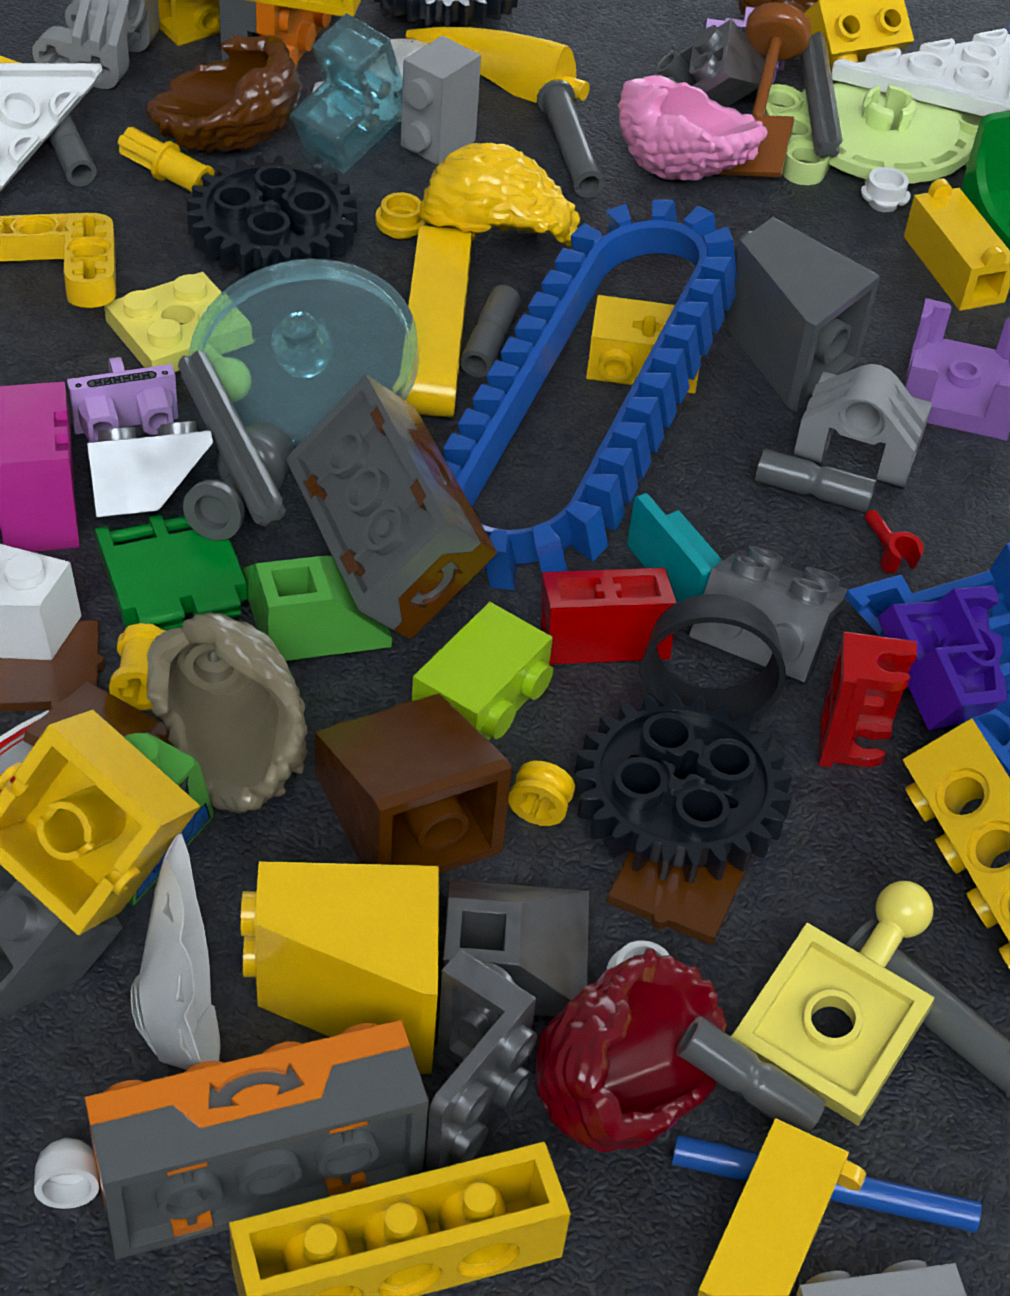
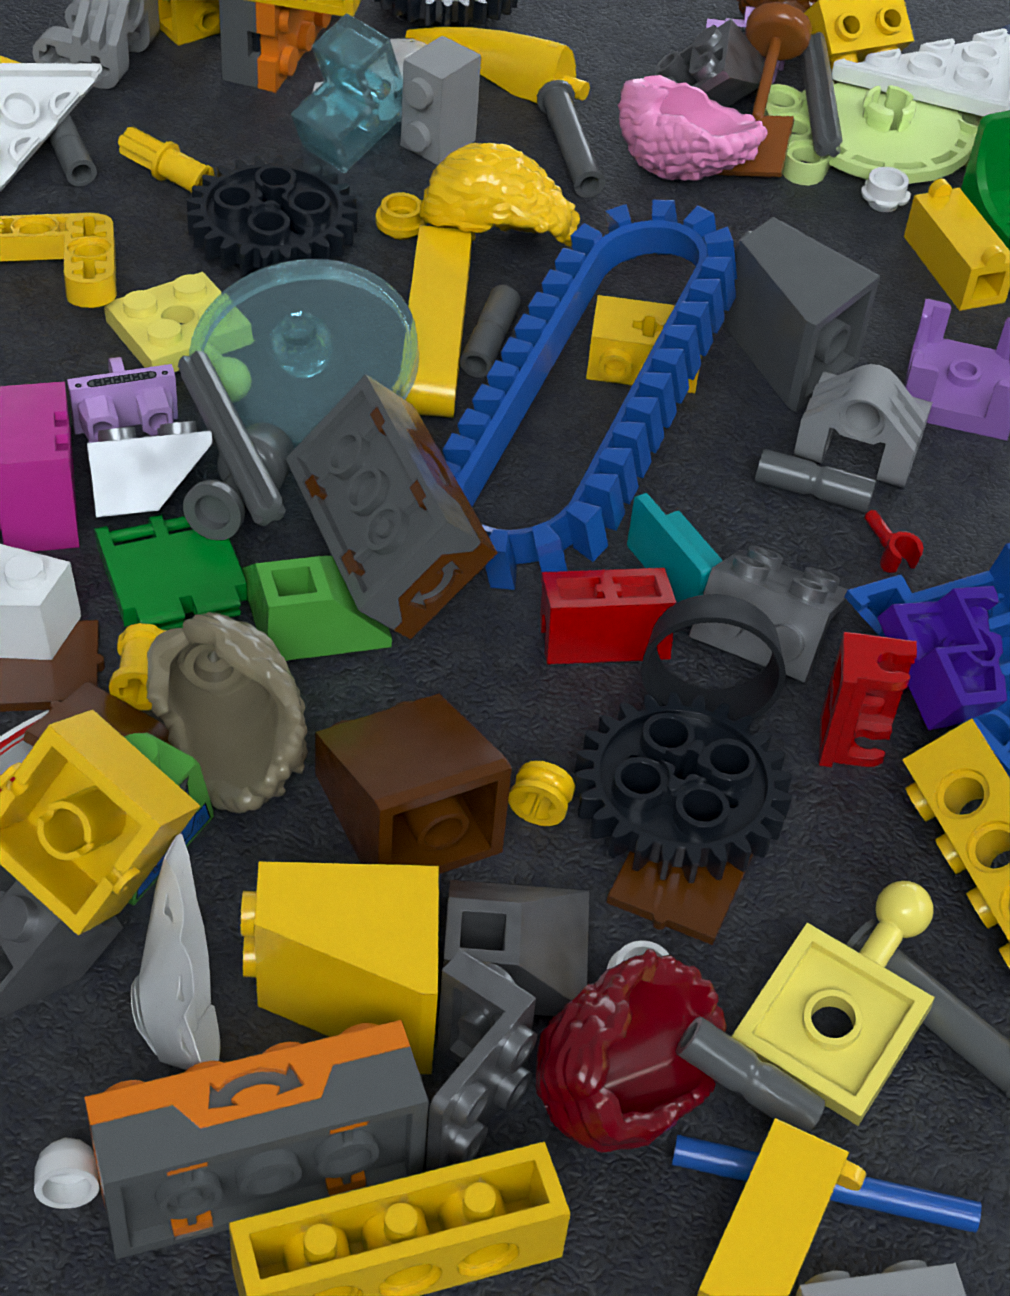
(230, 100): reddish brown hair -> none
(489, 670): lime brick -> none

